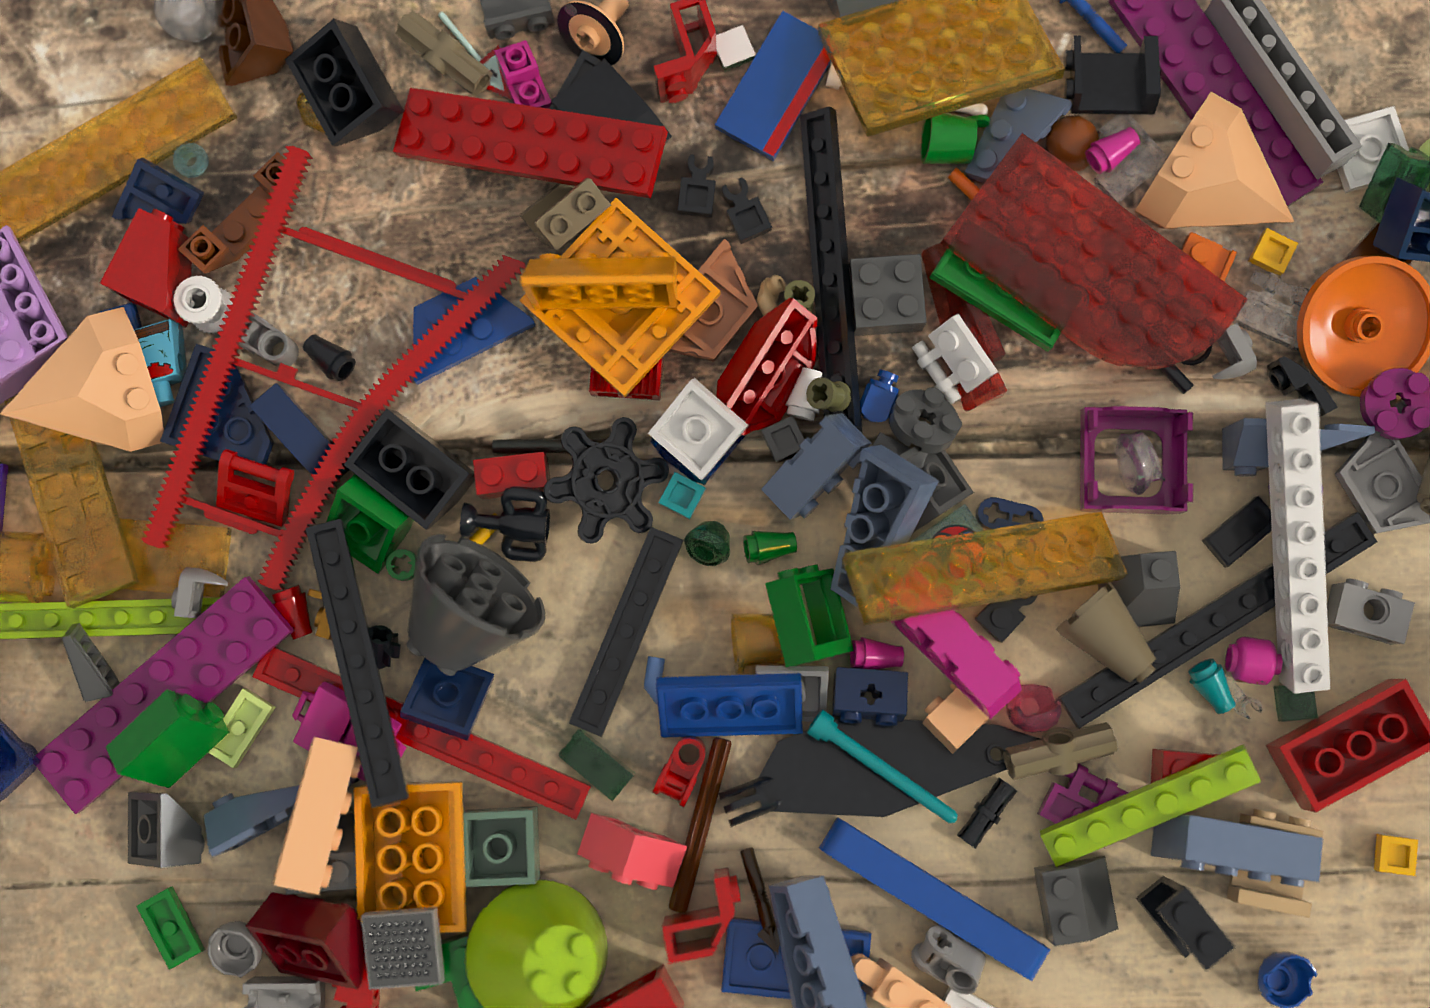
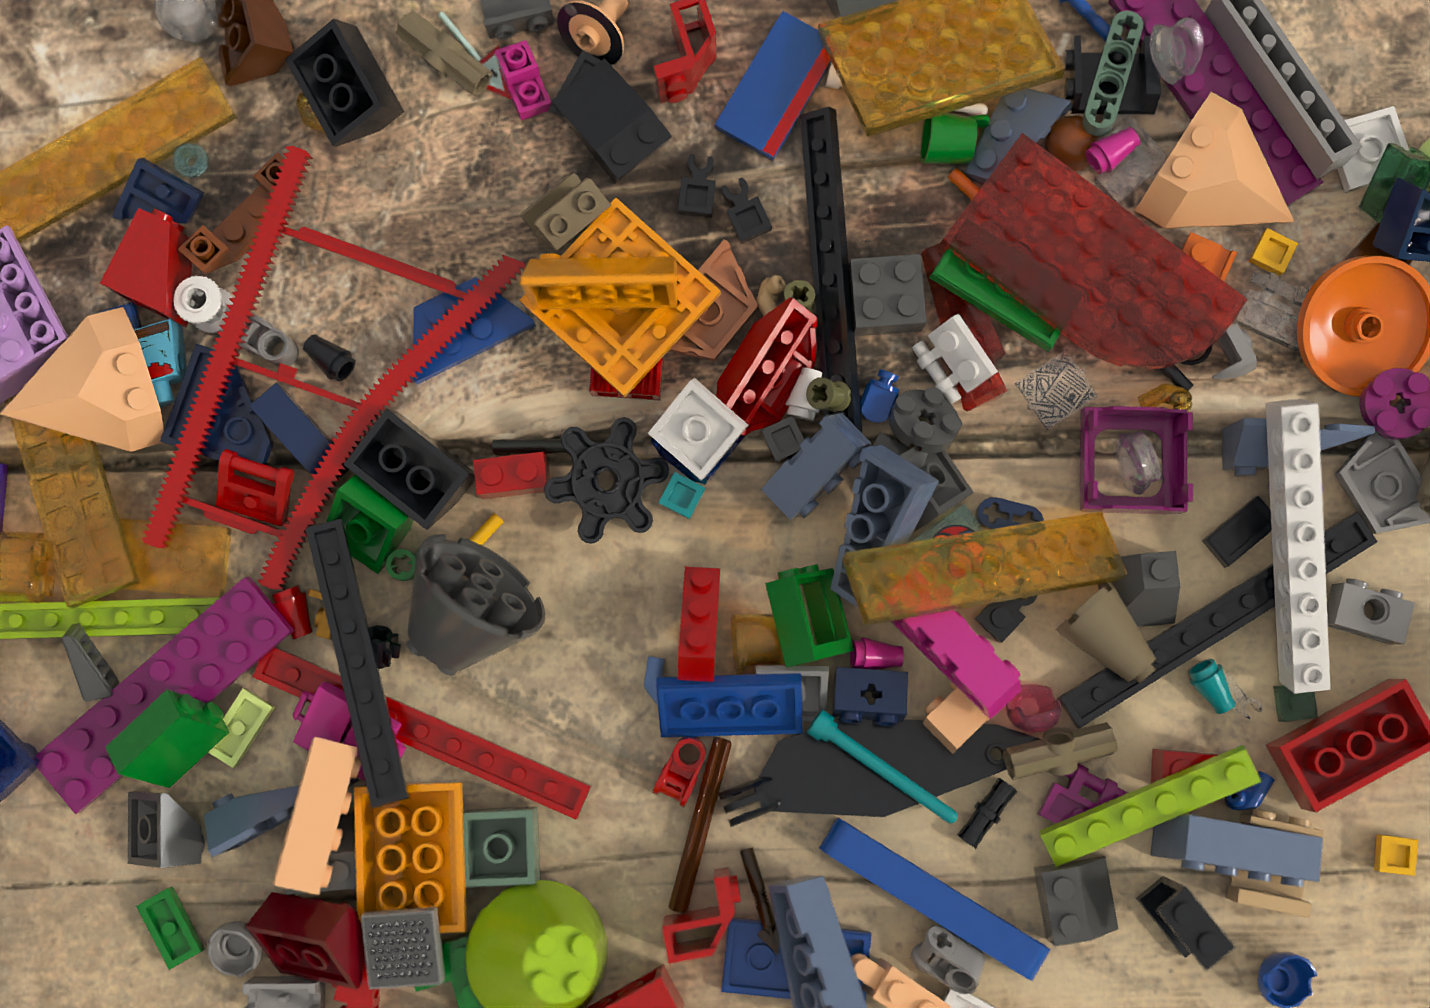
(189, 594): light grey plate -> none
(447, 701): dark blue plate -> none
(514, 523): black piece -> none
(531, 142): red plate -> none
(596, 764): clear green hinge -> none
(626, 632): black plate -> none
(631, 852): coral brick -> none
(698, 624): none -> red brick
(708, 543): clear green cone -> none
(734, 48): white tile -> none
(767, 546): green cone -> none
(1056, 389): none -> clear piece
(1113, 73): none -> sand green beam
(1166, 393): none -> clear yellow arm
(1176, 49): none -> clear piece
(1251, 796): none -> blue arm
(1253, 660): dark pink head -> none
(1290, 376): black slope -> none

